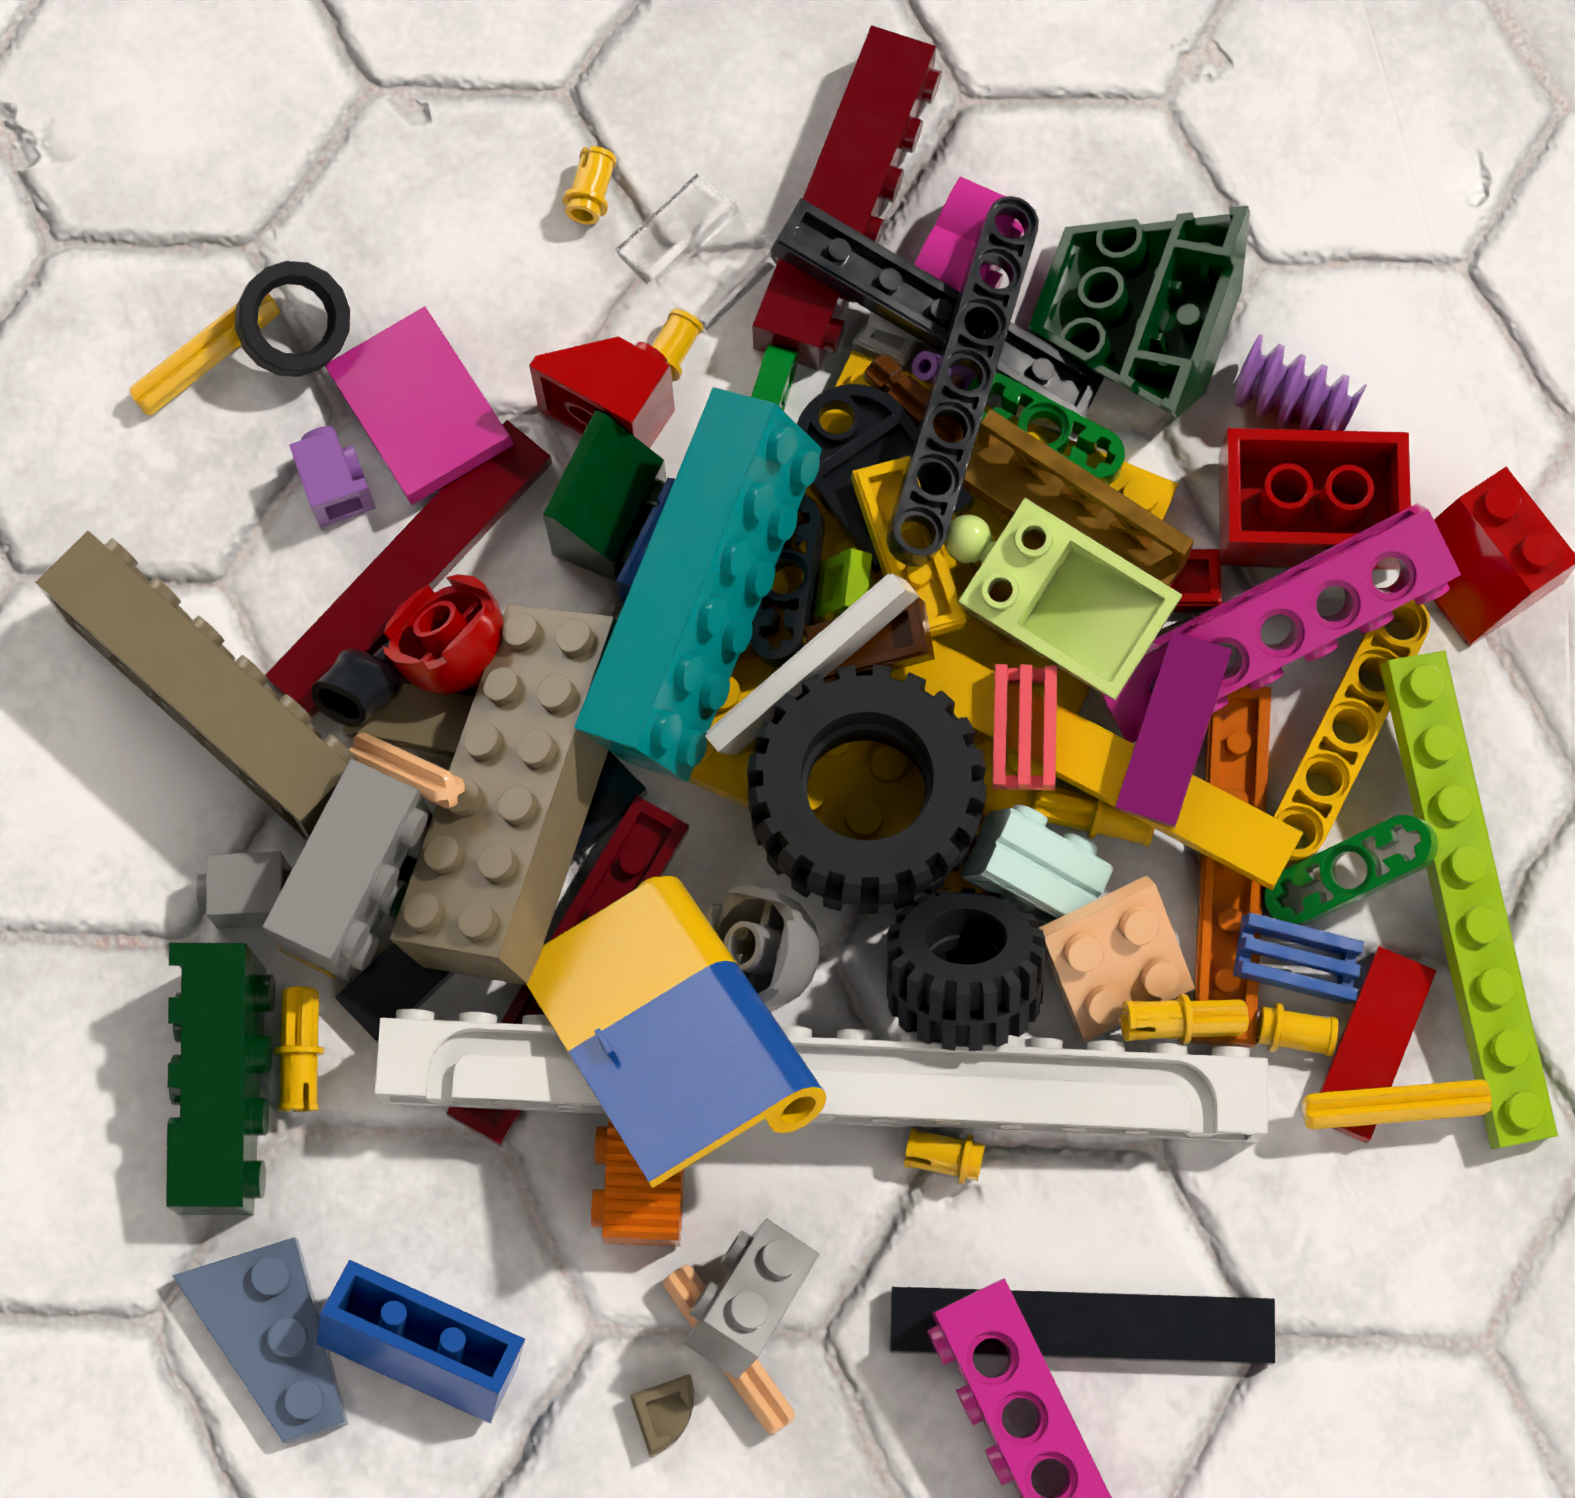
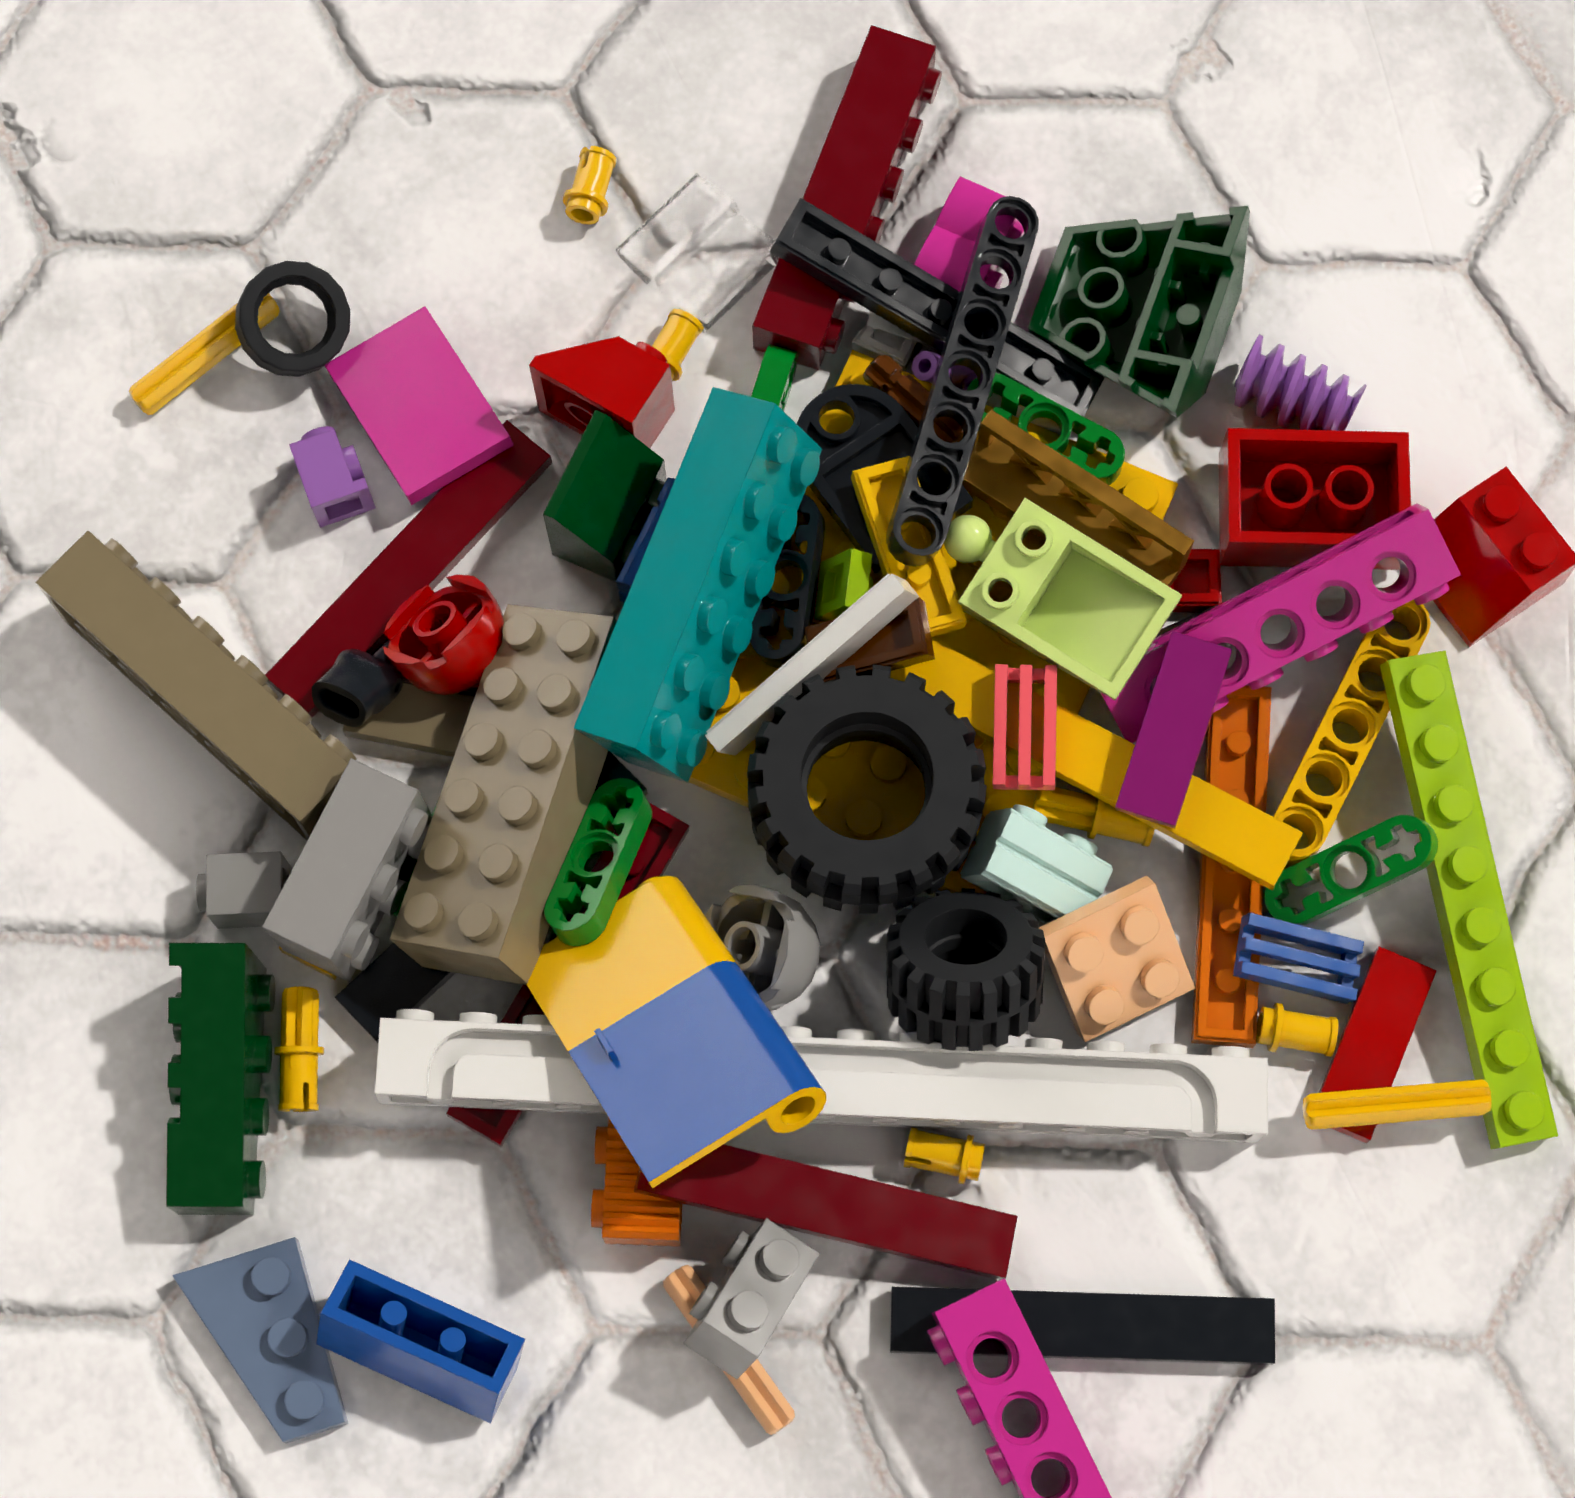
(431, 780): light nougat axle -> none
(604, 886): none -> green beam
(664, 1412): dark tan tile -> none
(844, 1209): none -> dark red tile
(1183, 1019): yellow axle -> none

